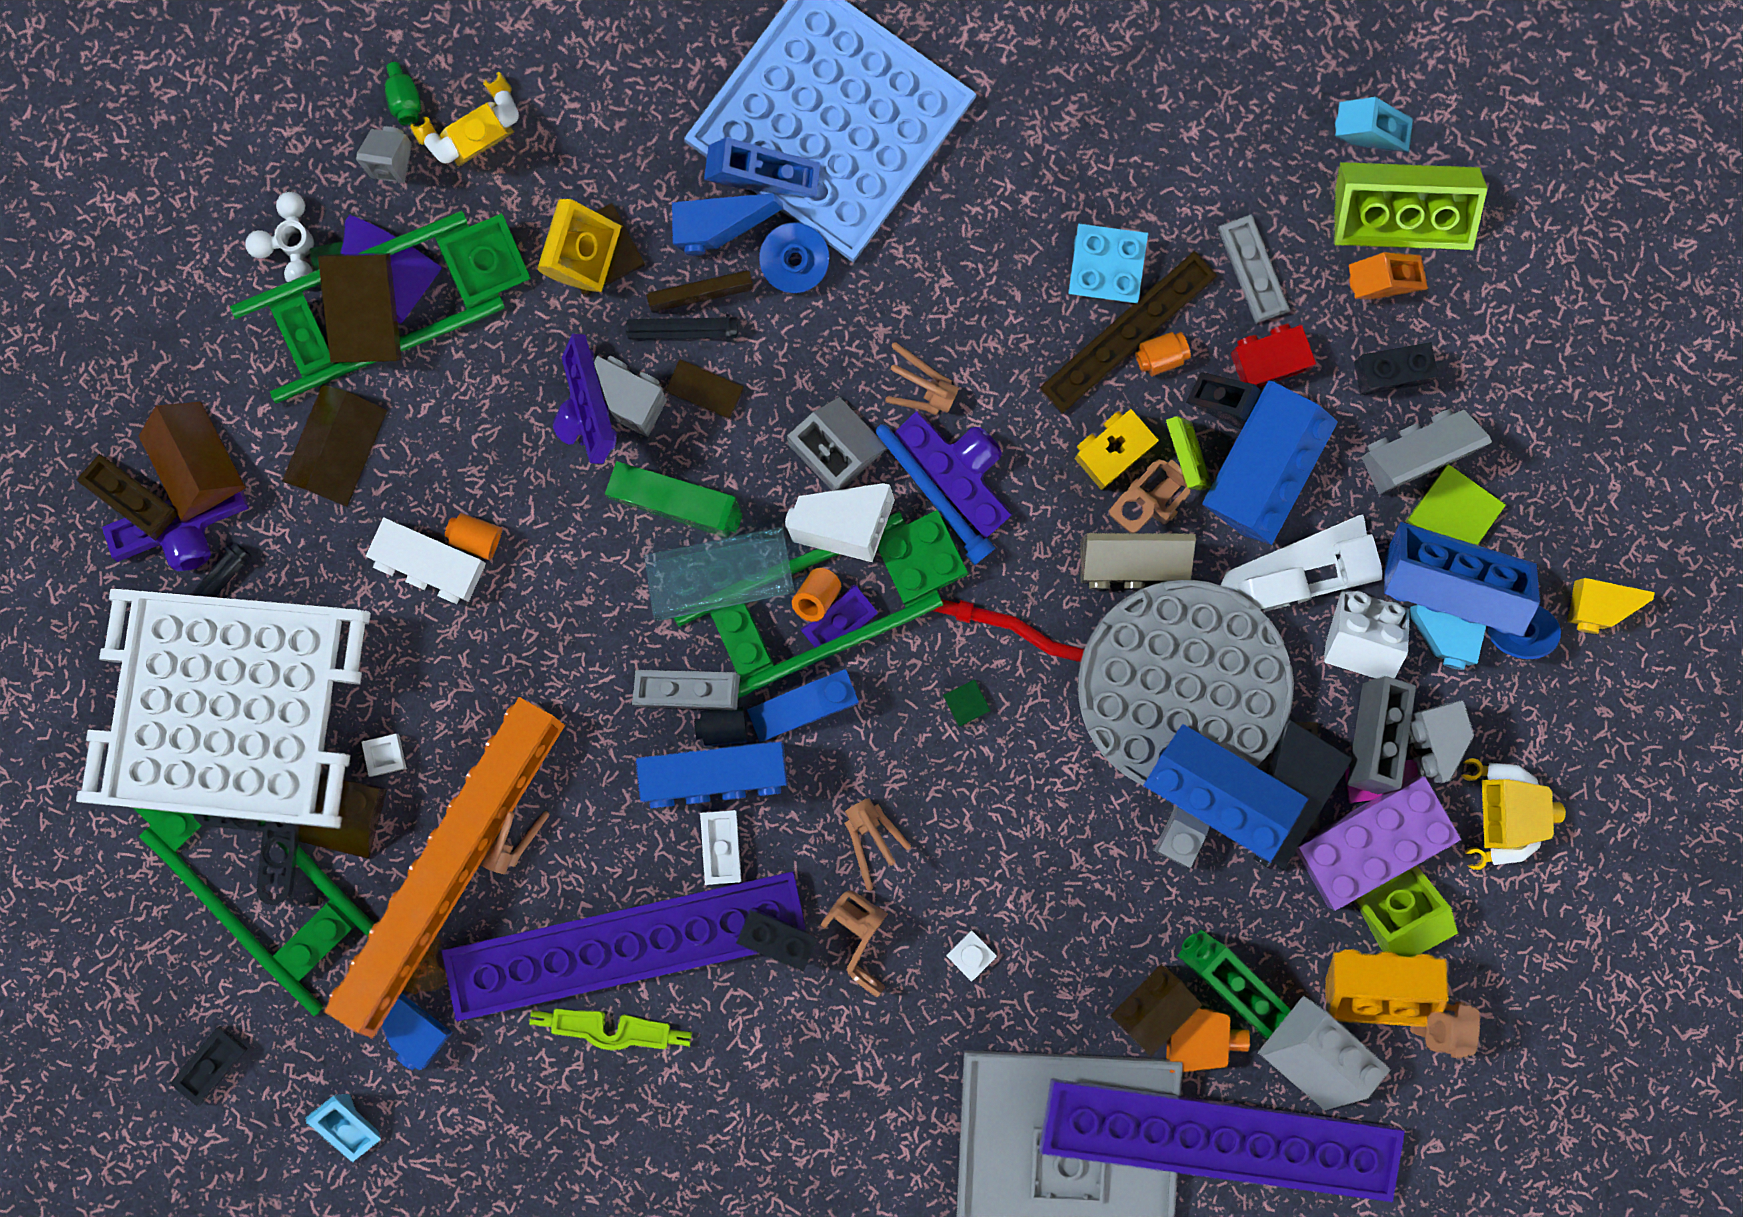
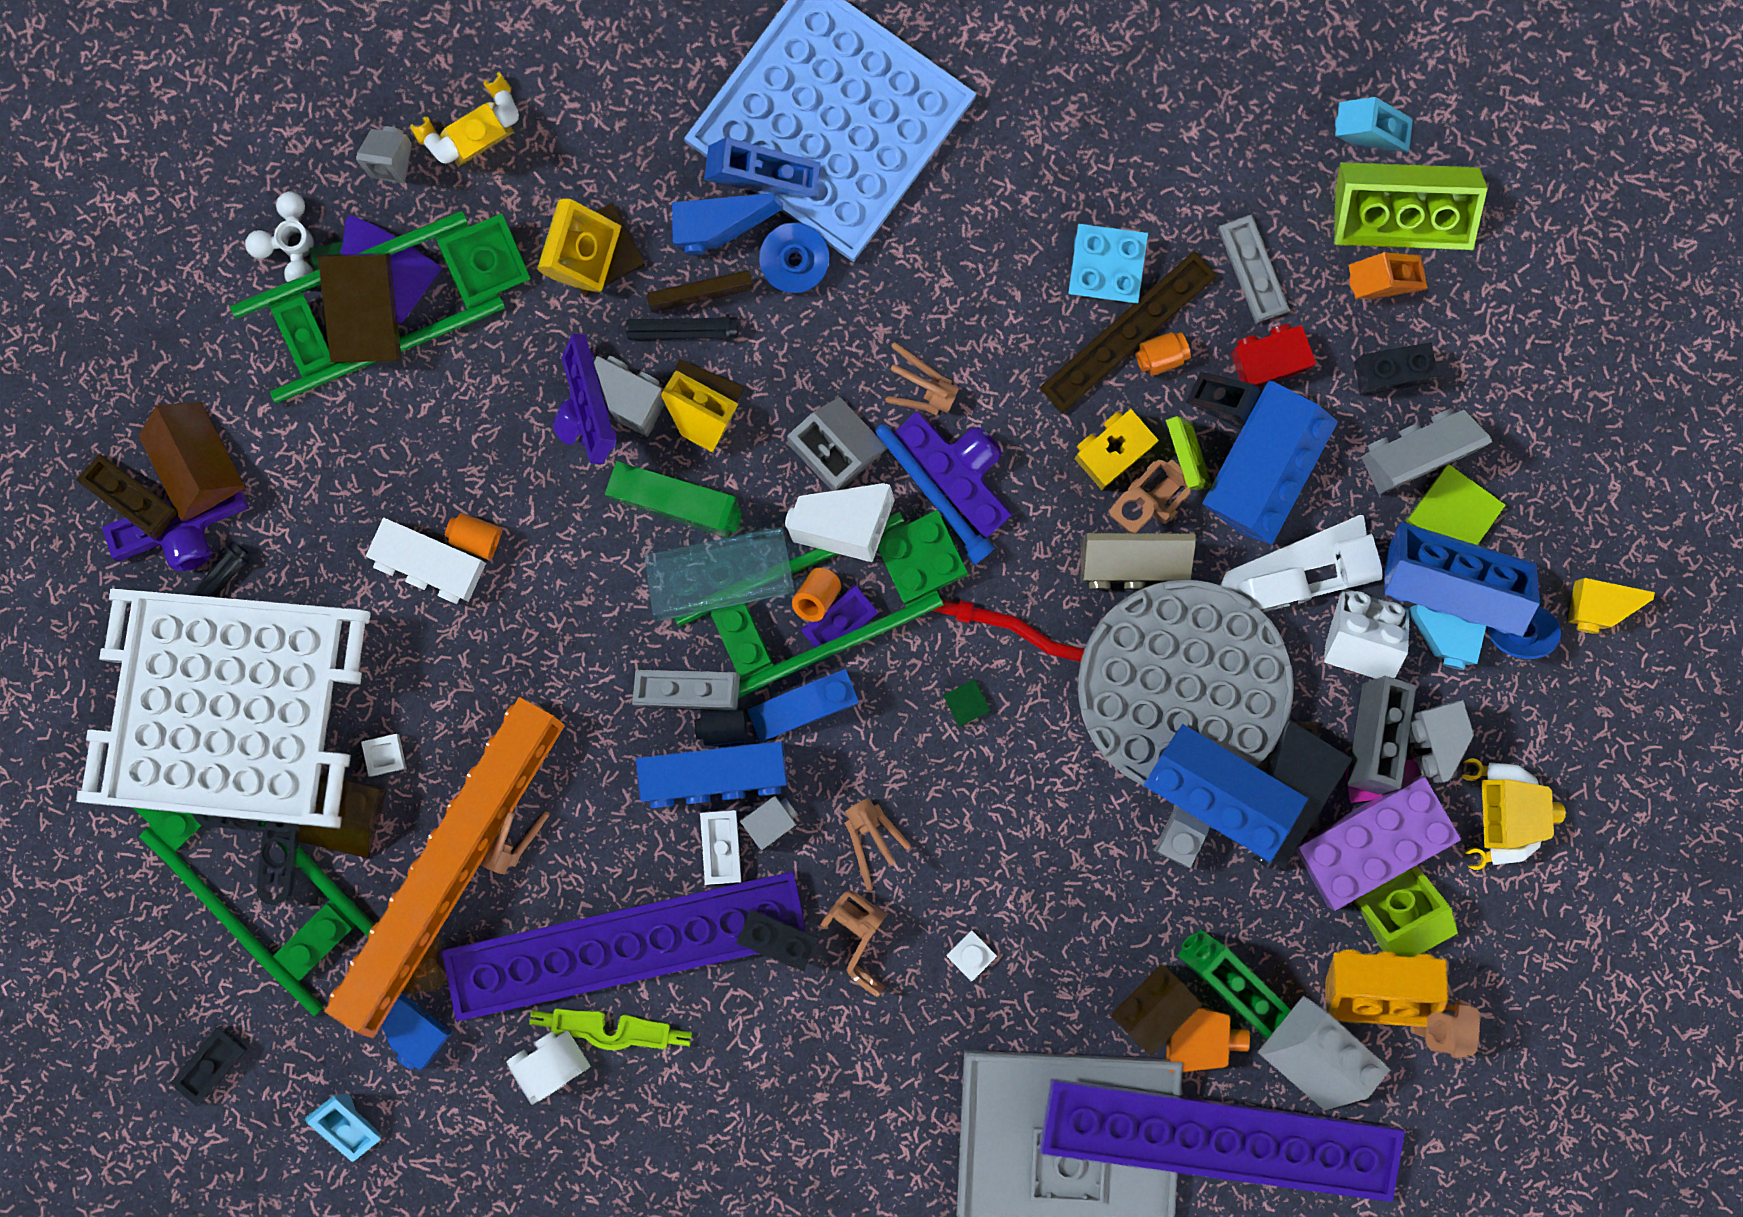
(334, 445): dark brown slope -> none
(402, 95): green plant -> none
(549, 1066): none -> white cylinder
(698, 410): none -> yellow slope
(770, 821): none -> light grey brick

